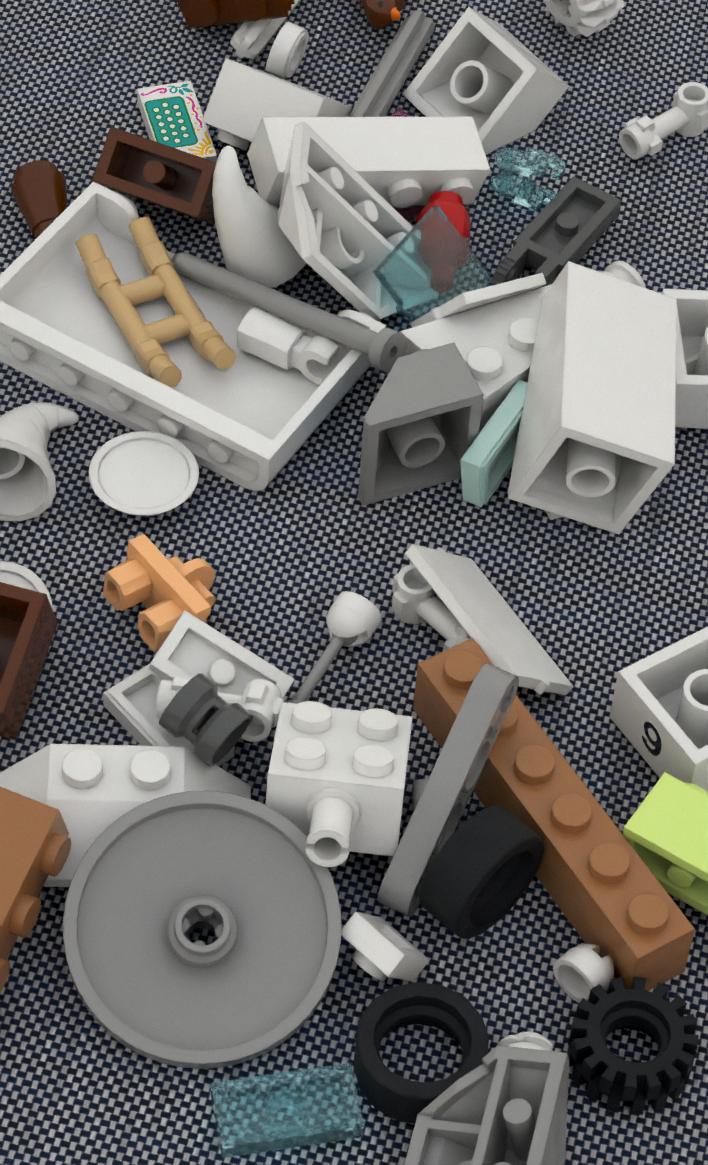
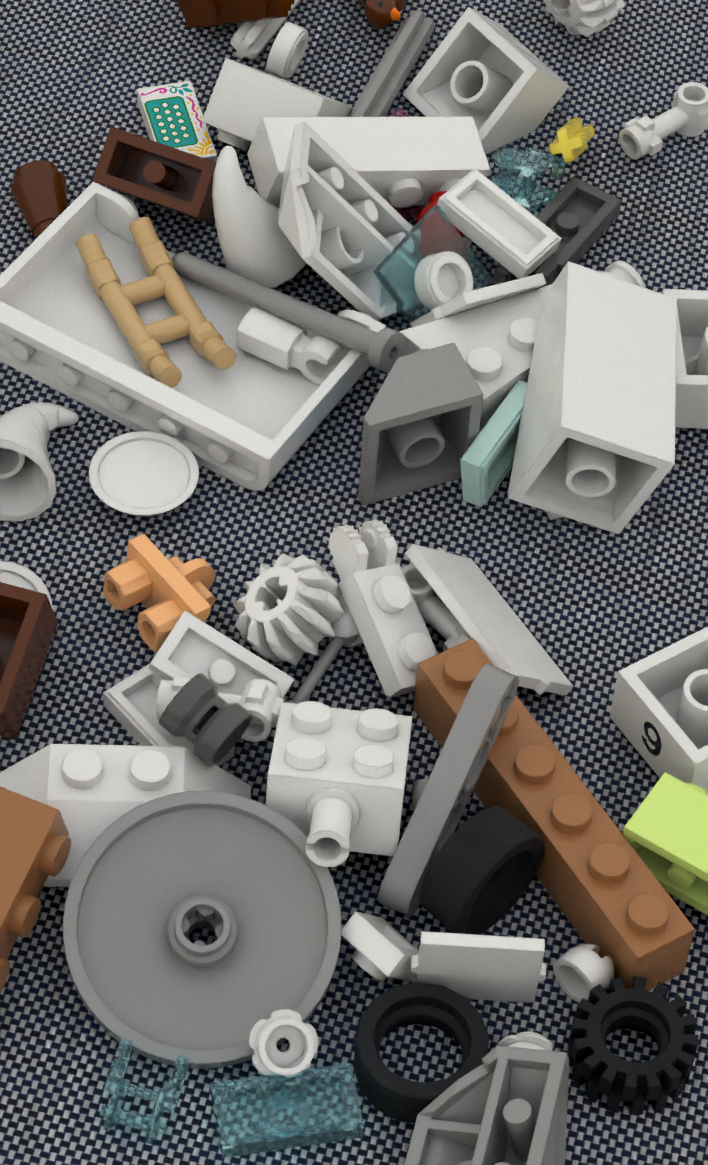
(164, 1098): none -> clear light blue piece
(288, 1025): none -> white plate
(289, 609): none -> white gear
(381, 604): none -> white hinge
(442, 278): none -> white tile
(481, 965): none -> white piece
(498, 224): none -> white tile
(572, 139): none -> light yellow axle

